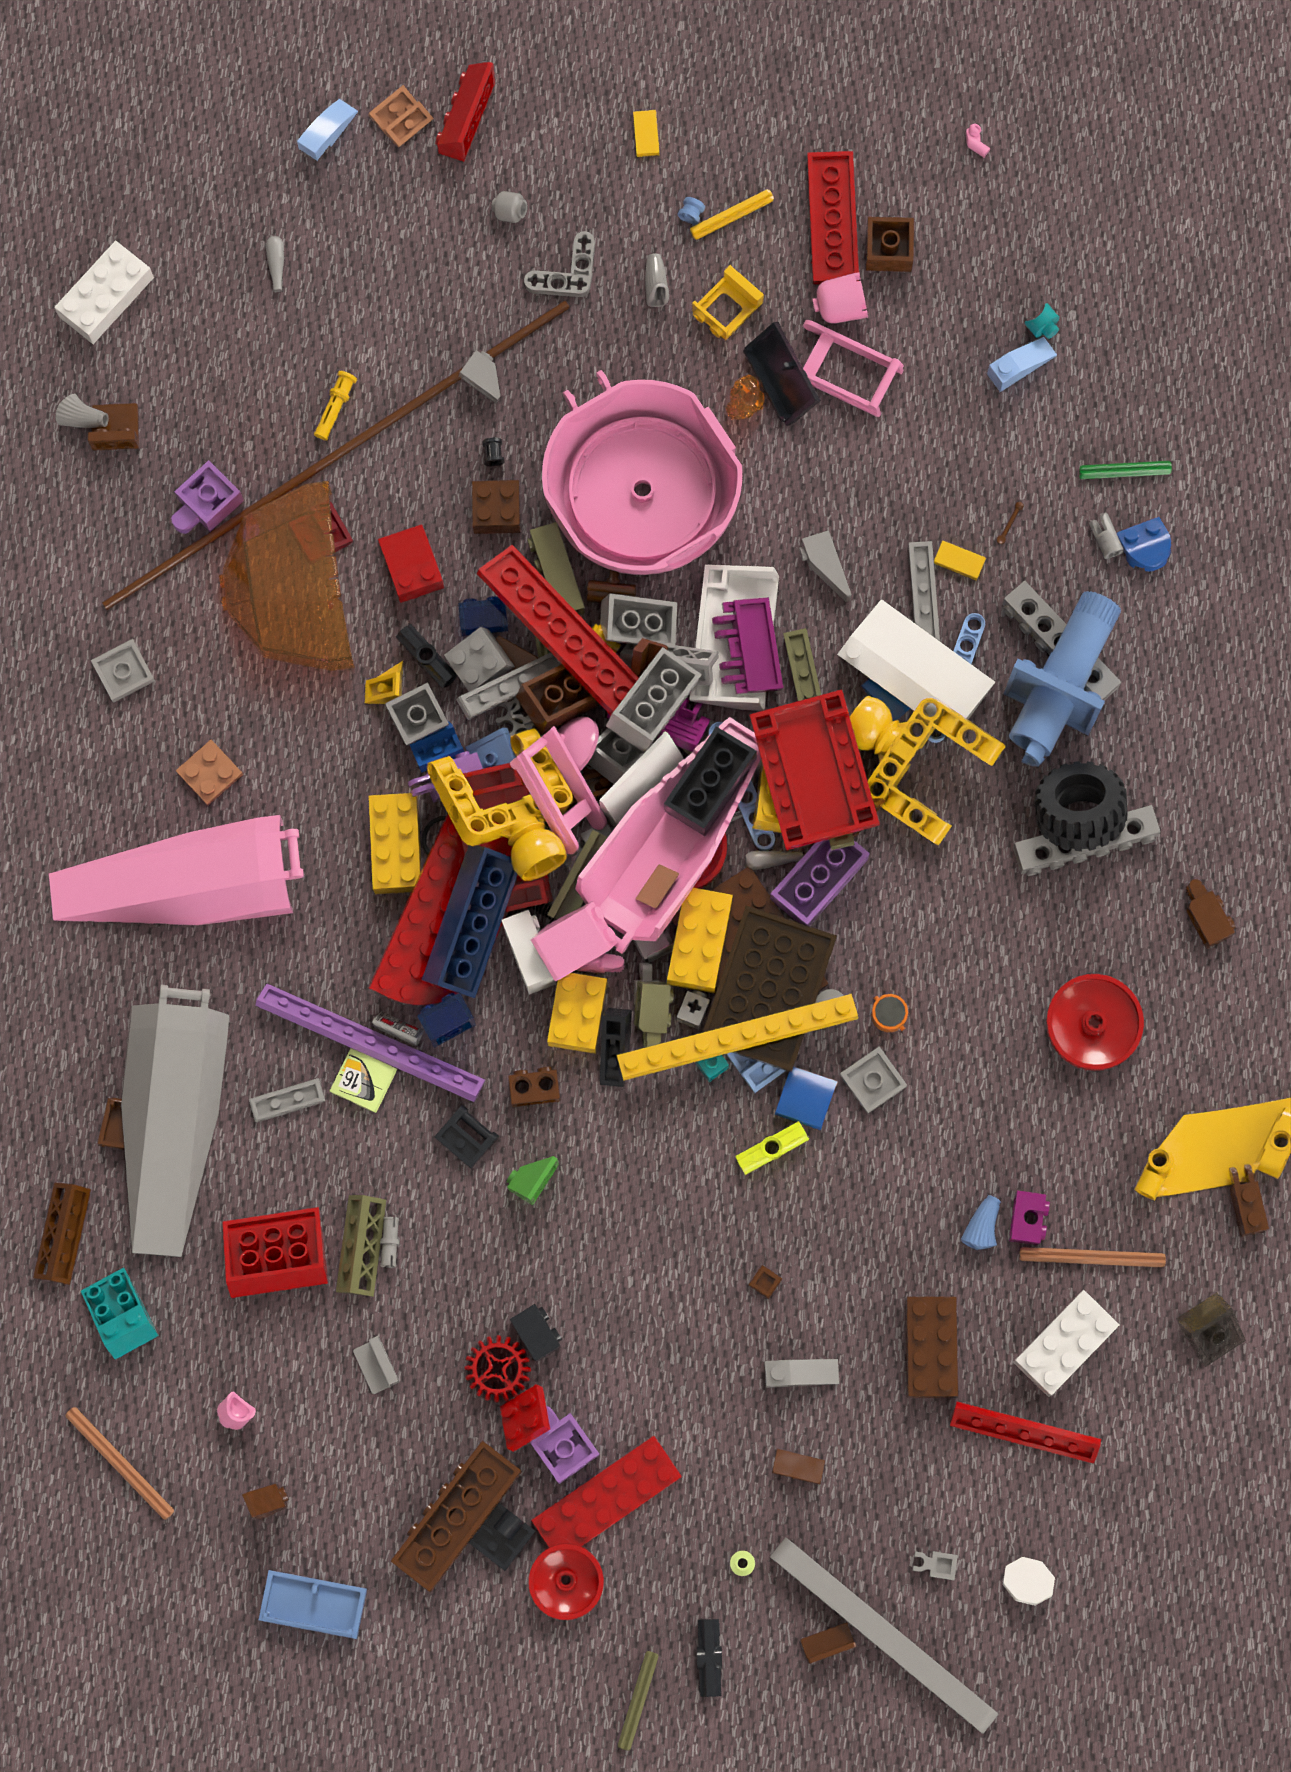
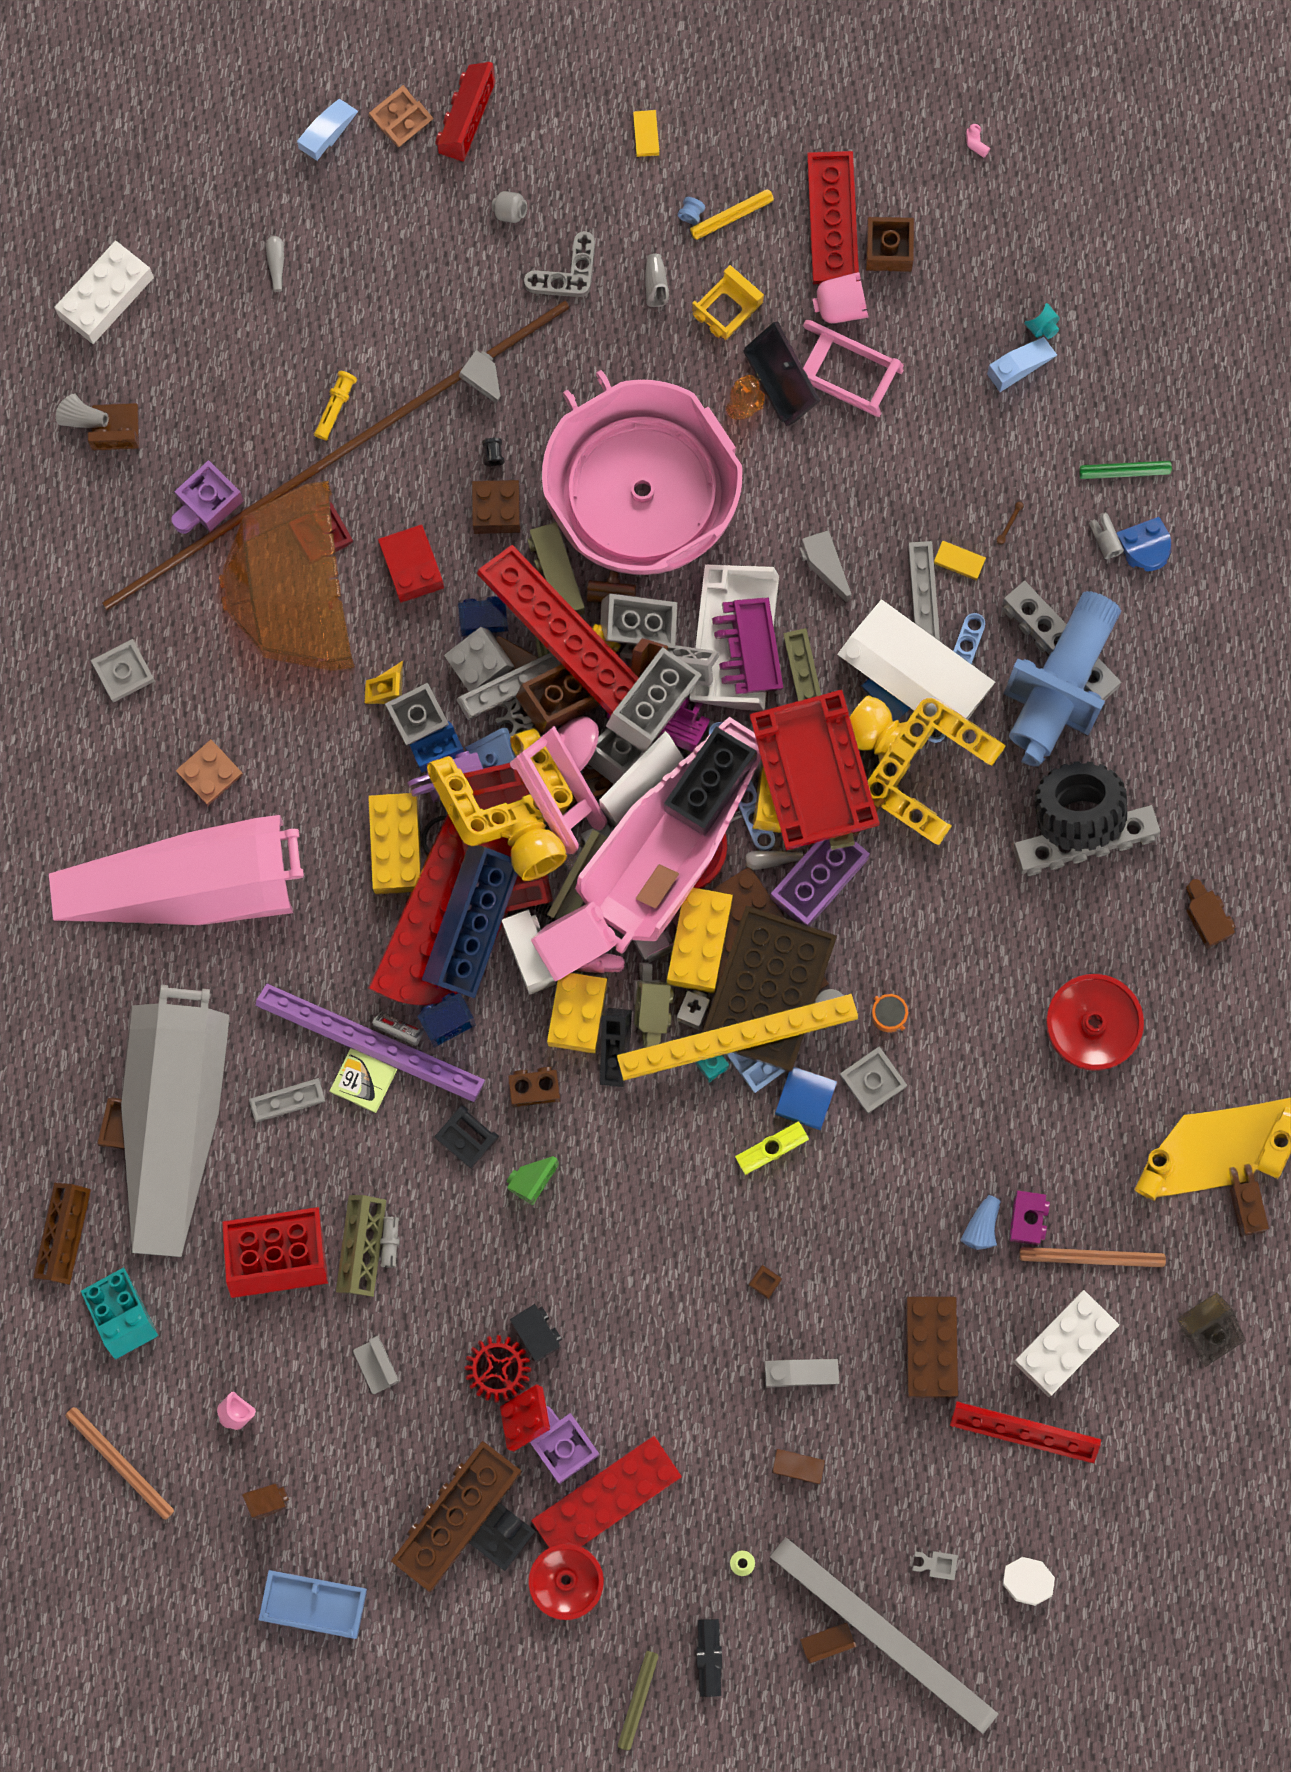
(436, 666): black piece -> none

